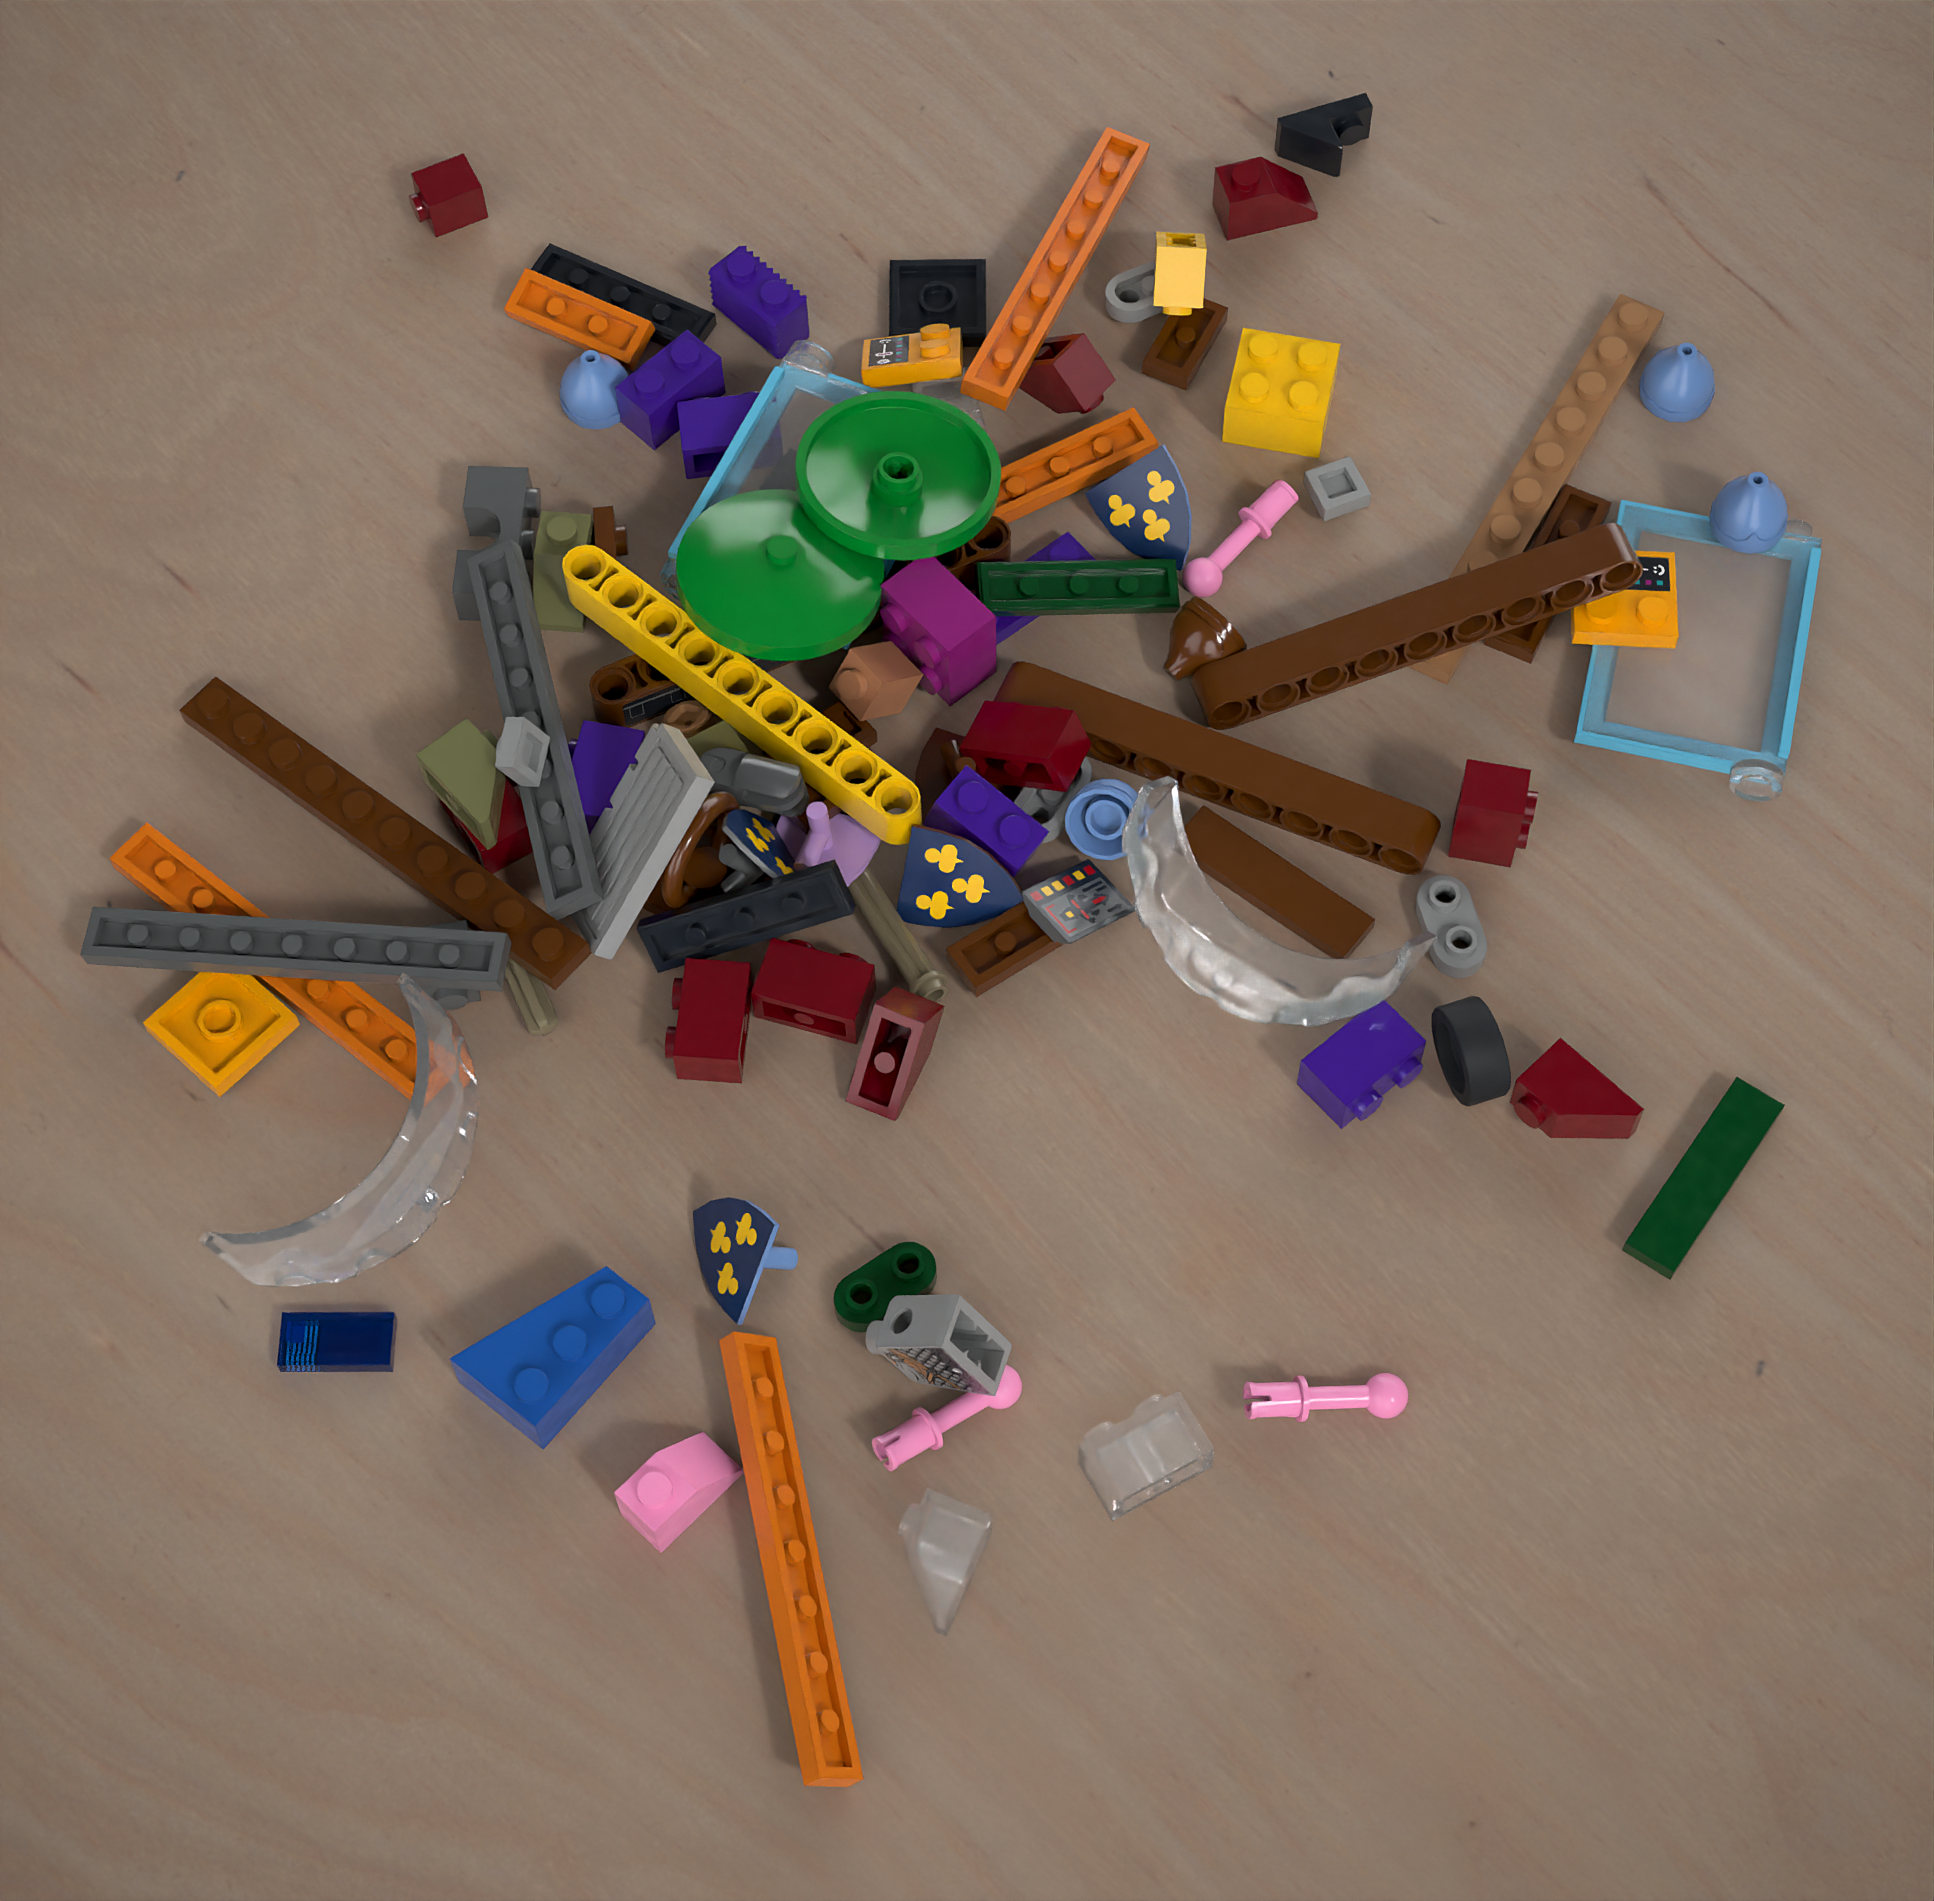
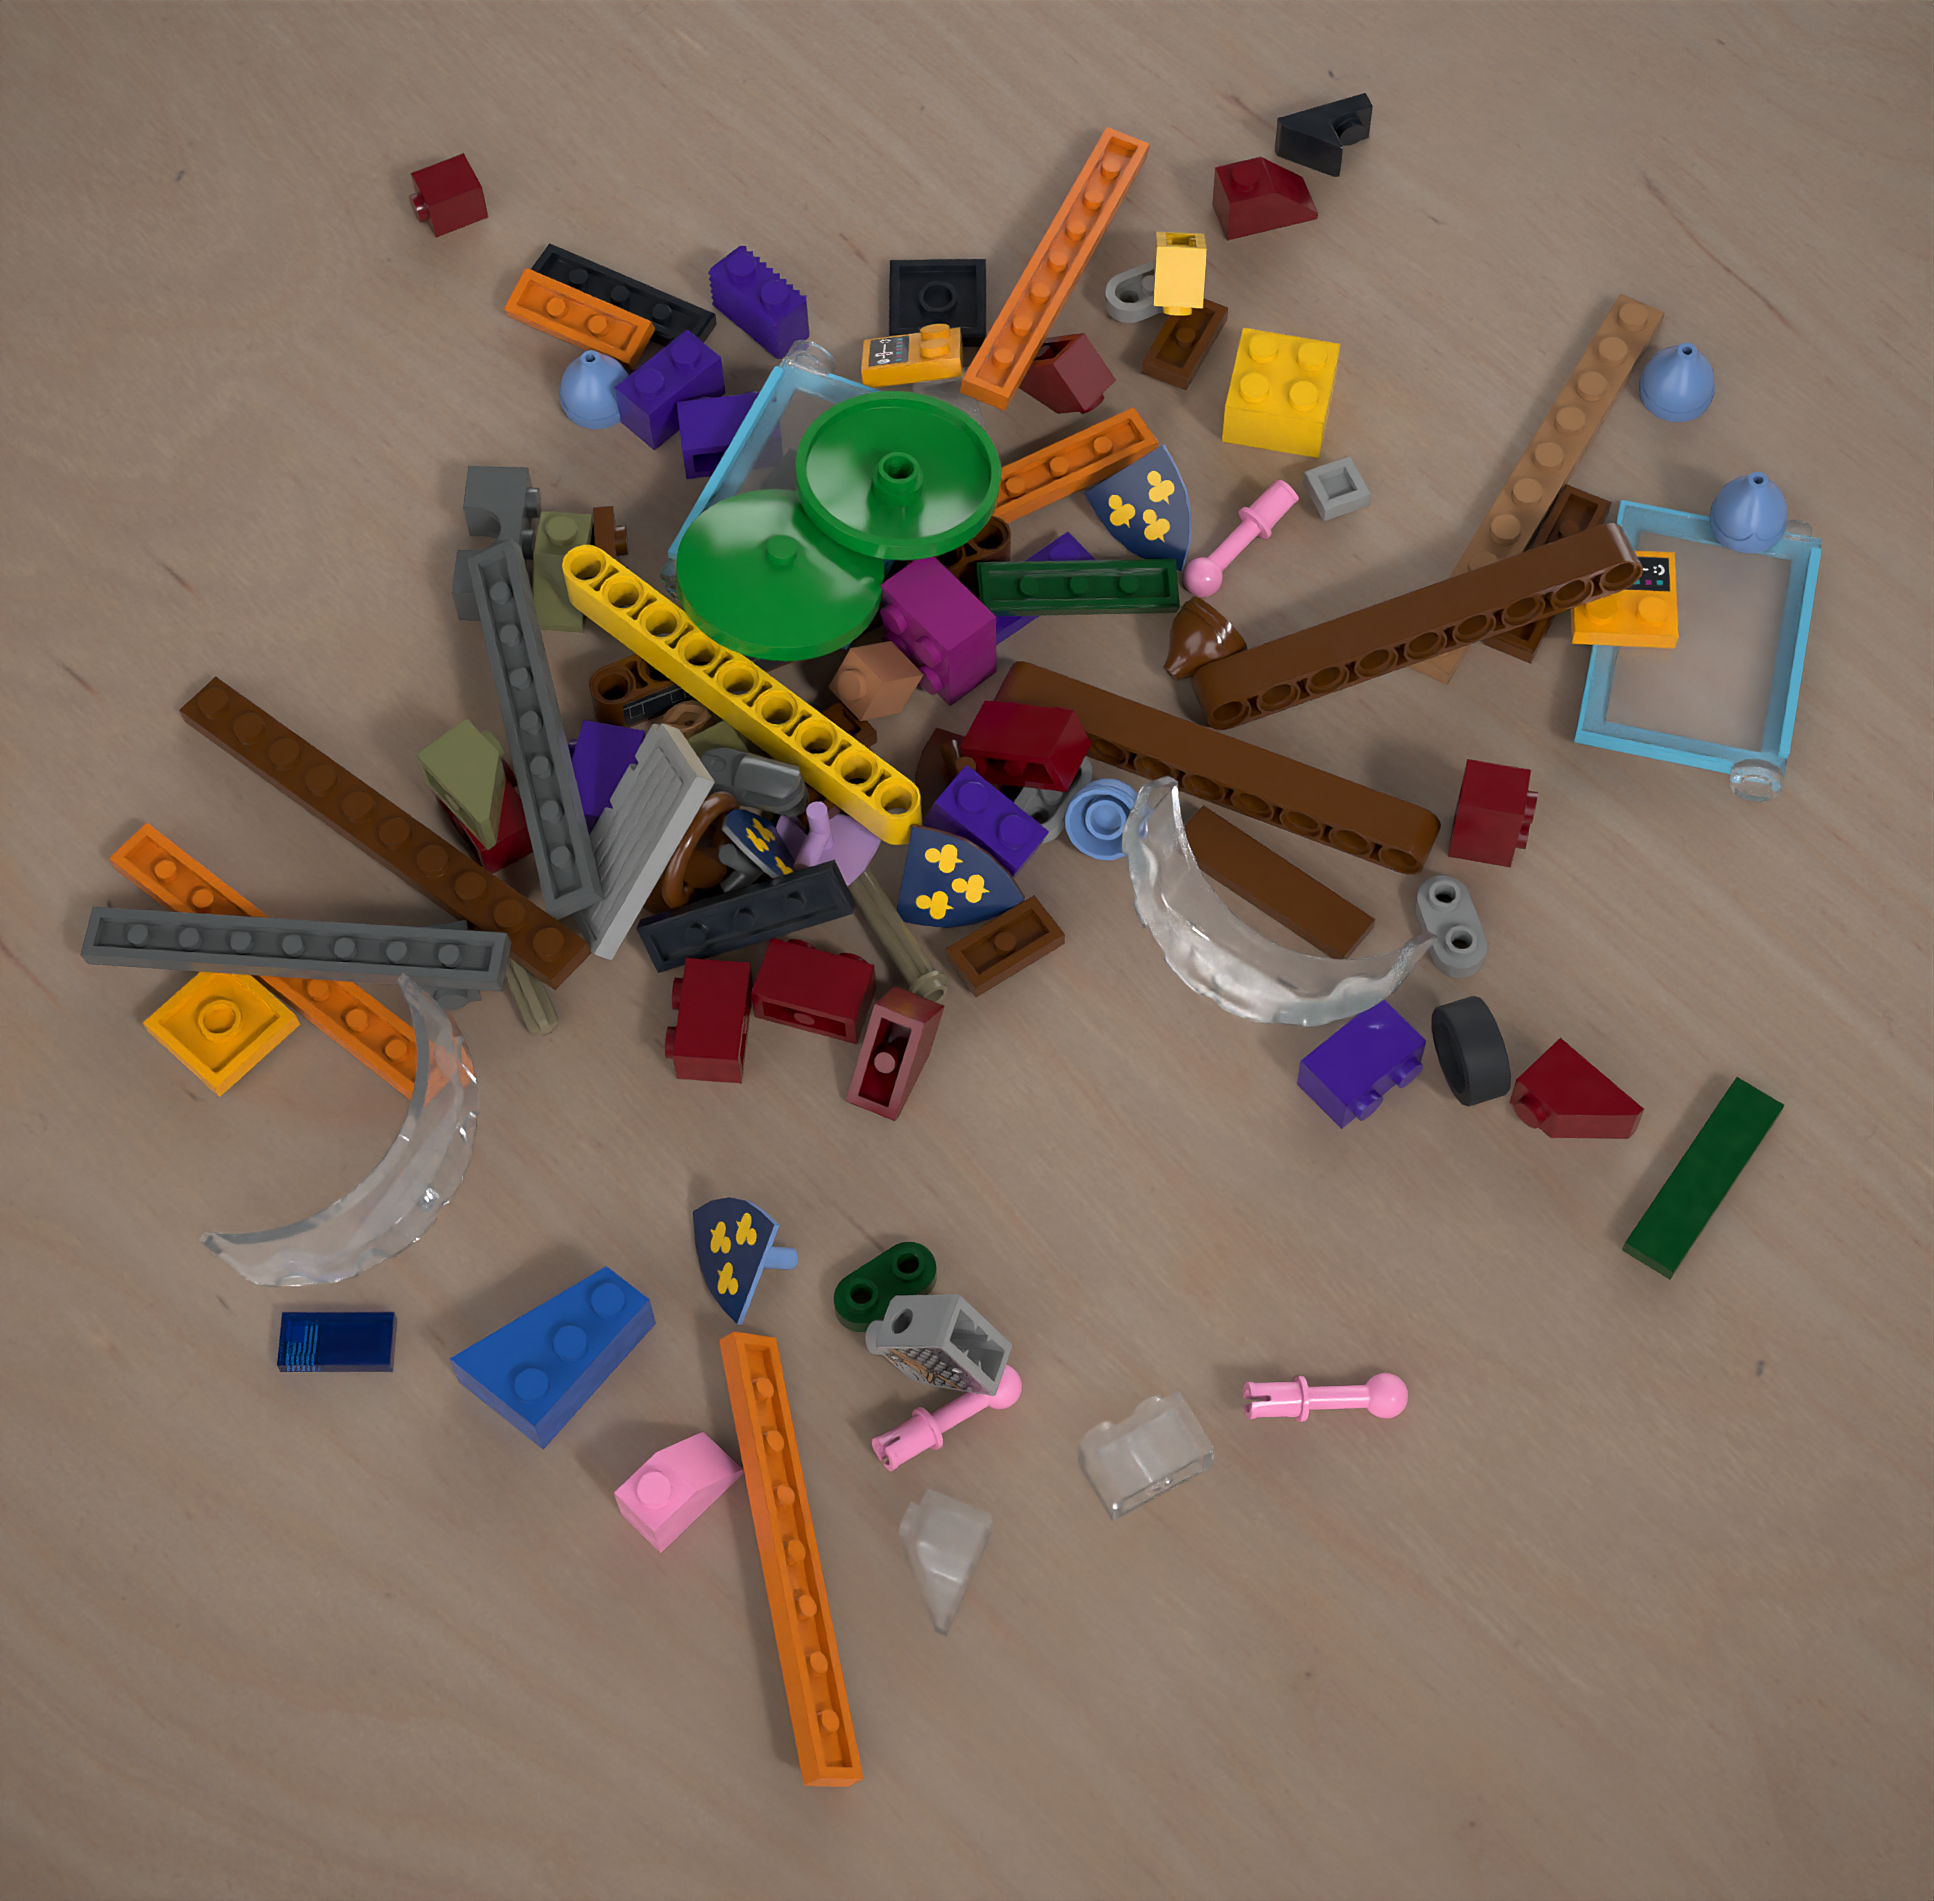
(522, 751): light grey plate -> none
(1075, 903): piece -> none

